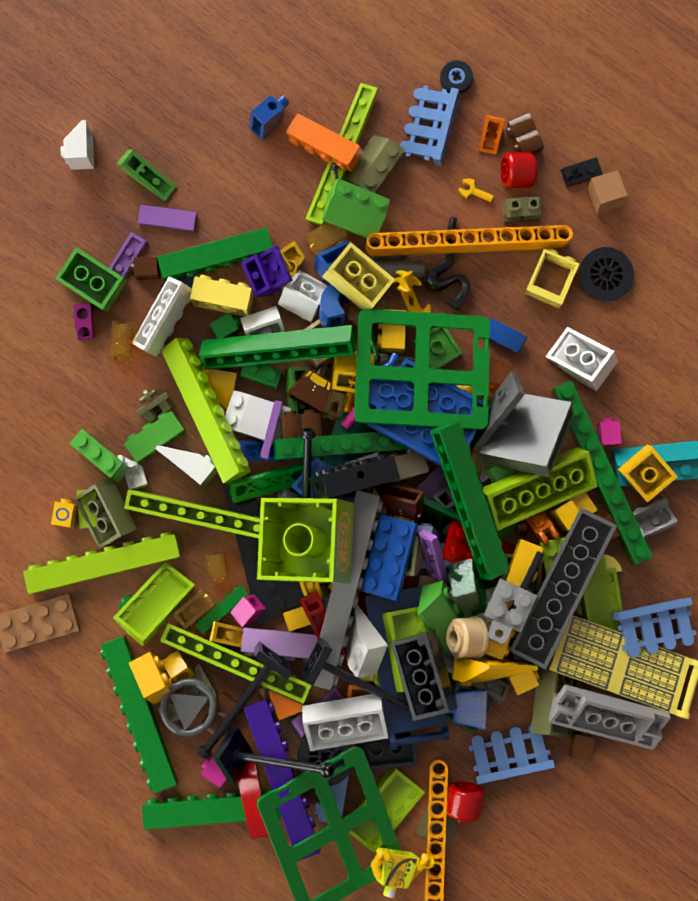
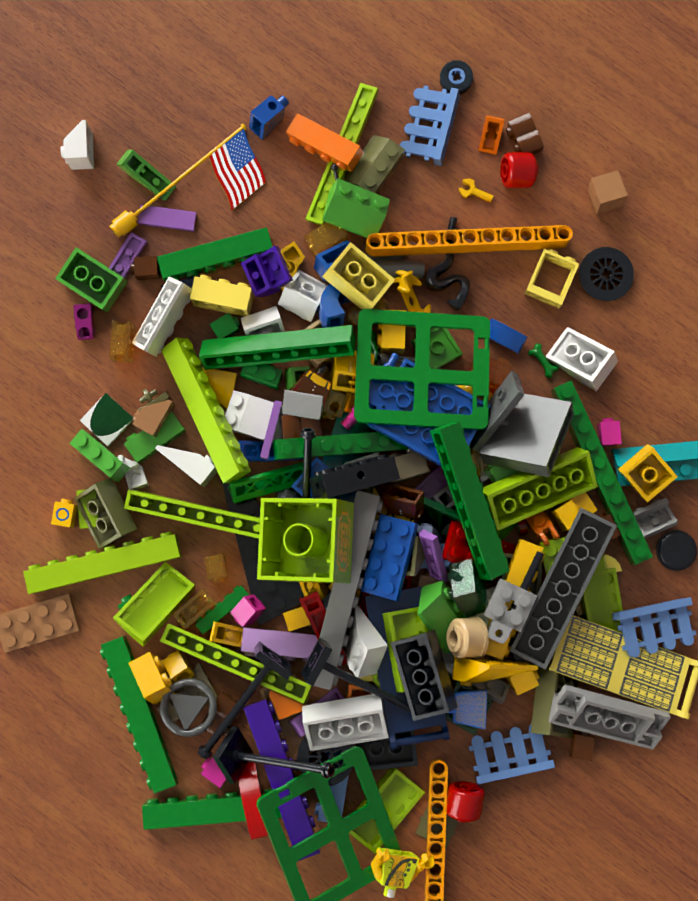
(107, 419): none -> dark green tile
(152, 417): none -> medium nougat slope
(234, 168): none -> flag
(302, 404): none -> light grey slope
(526, 207): olive hips -> none
(537, 352): none -> green piece
(581, 172): black plate -> none
(676, 550): none -> black piece

